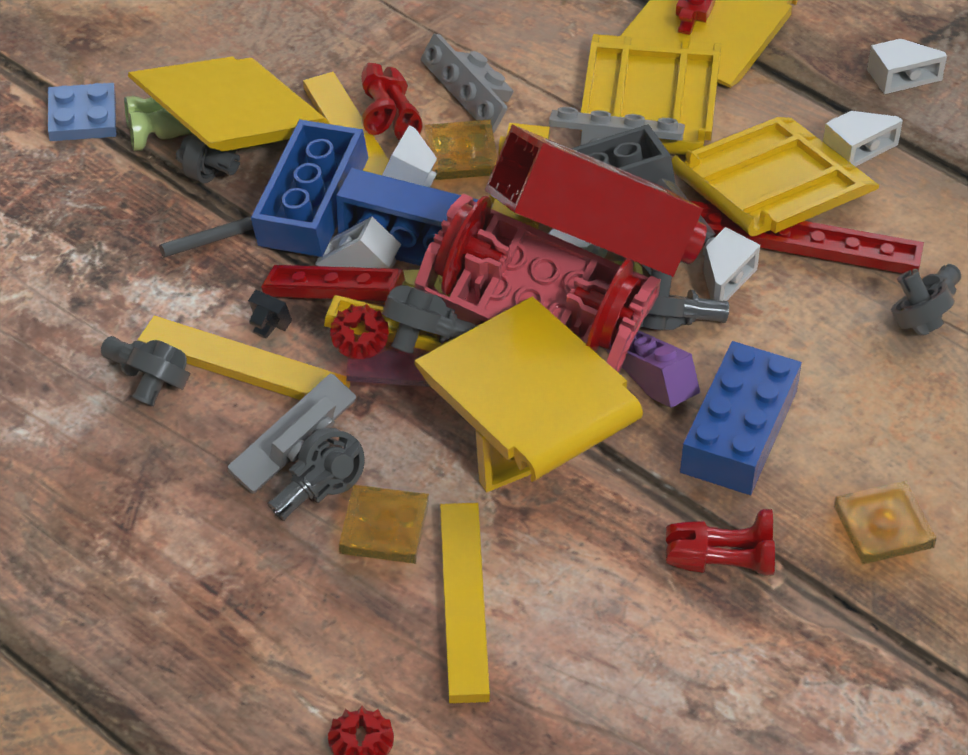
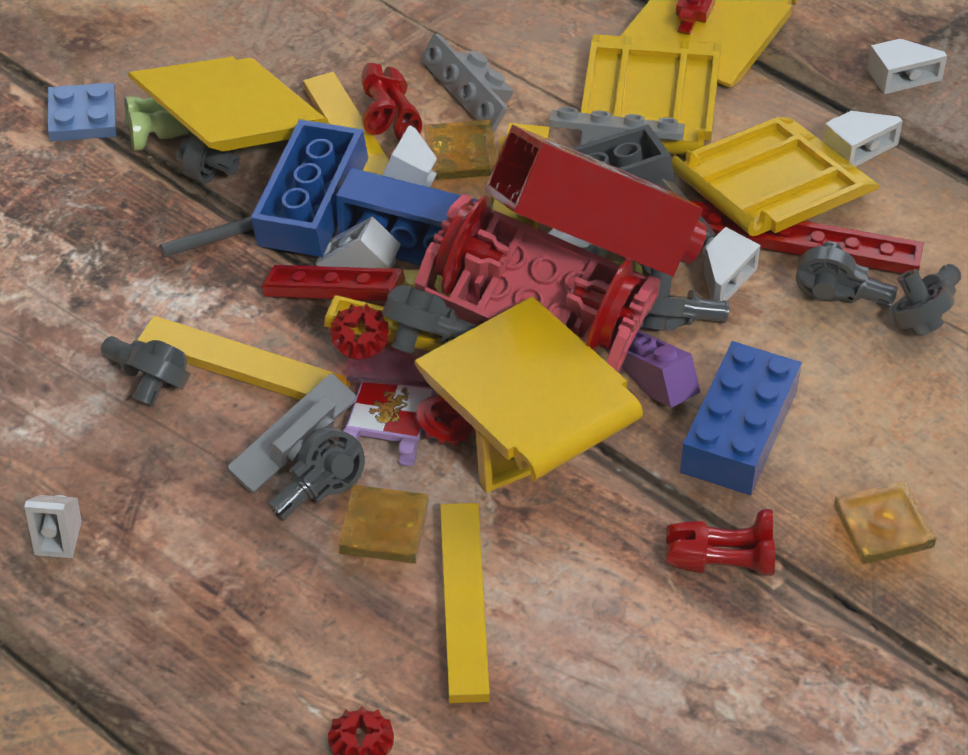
(53, 525): none -> white slope
(268, 314): black tile -> none
(388, 414): none -> flag
(437, 407): none -> red gear
(839, 277): none -> dark grey pin

